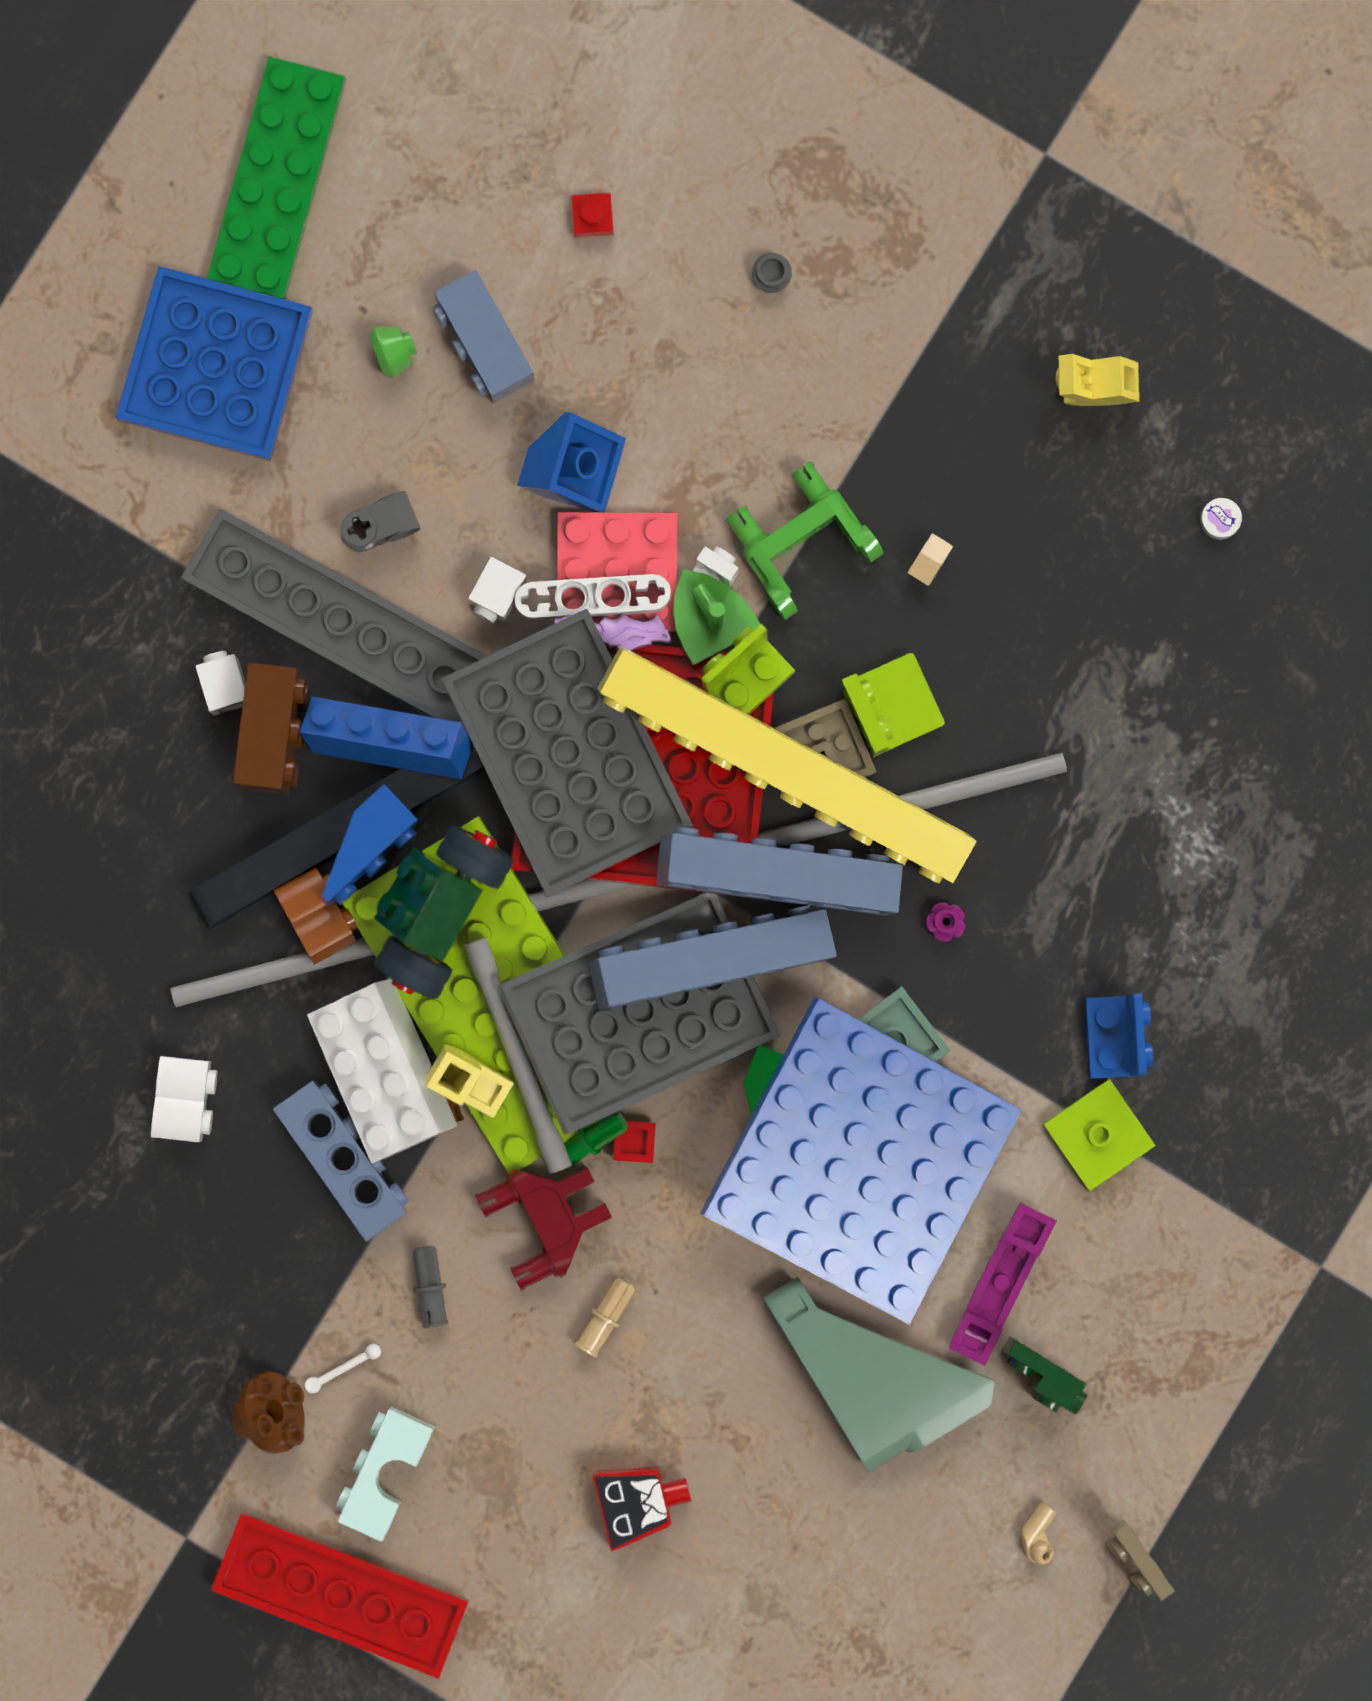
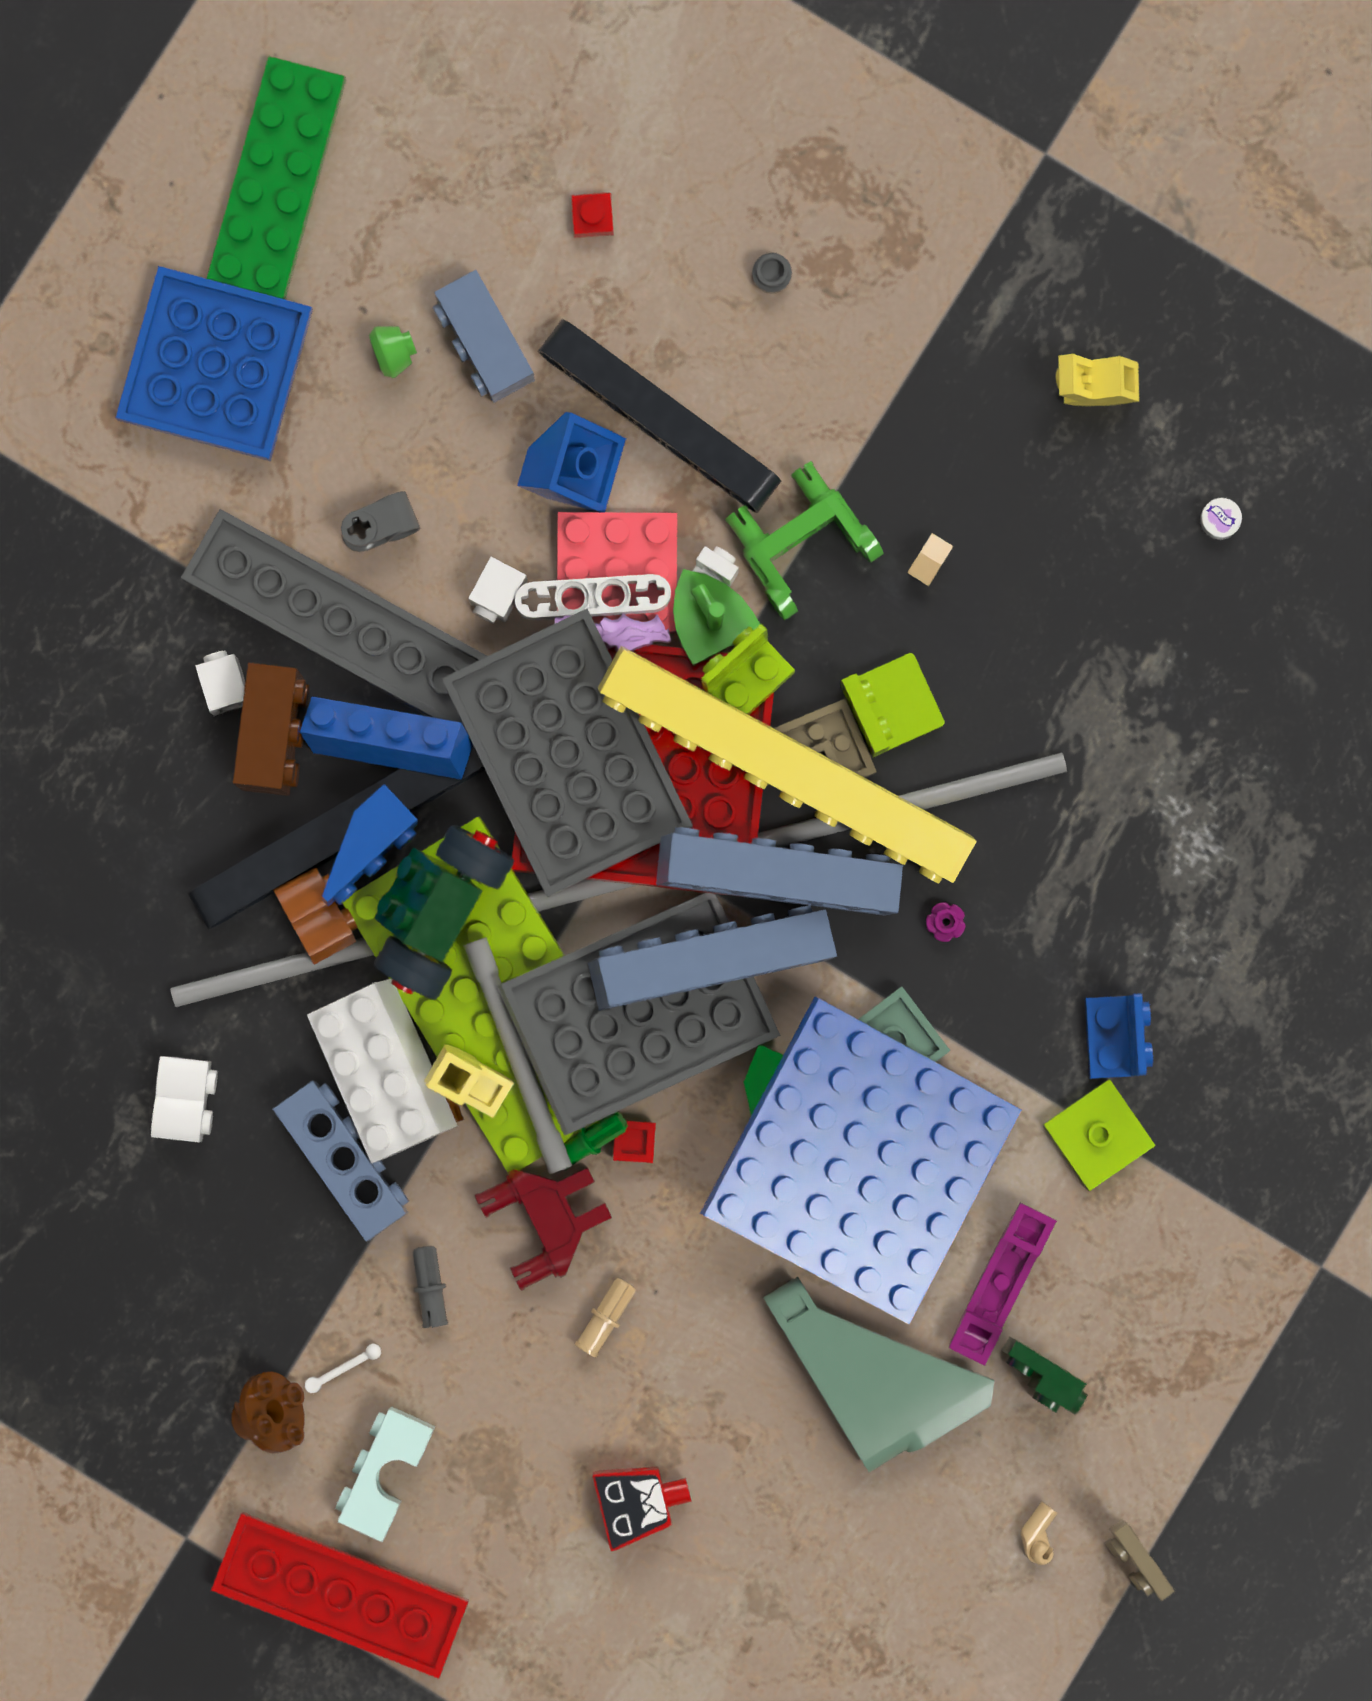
(659, 416): none -> black beam

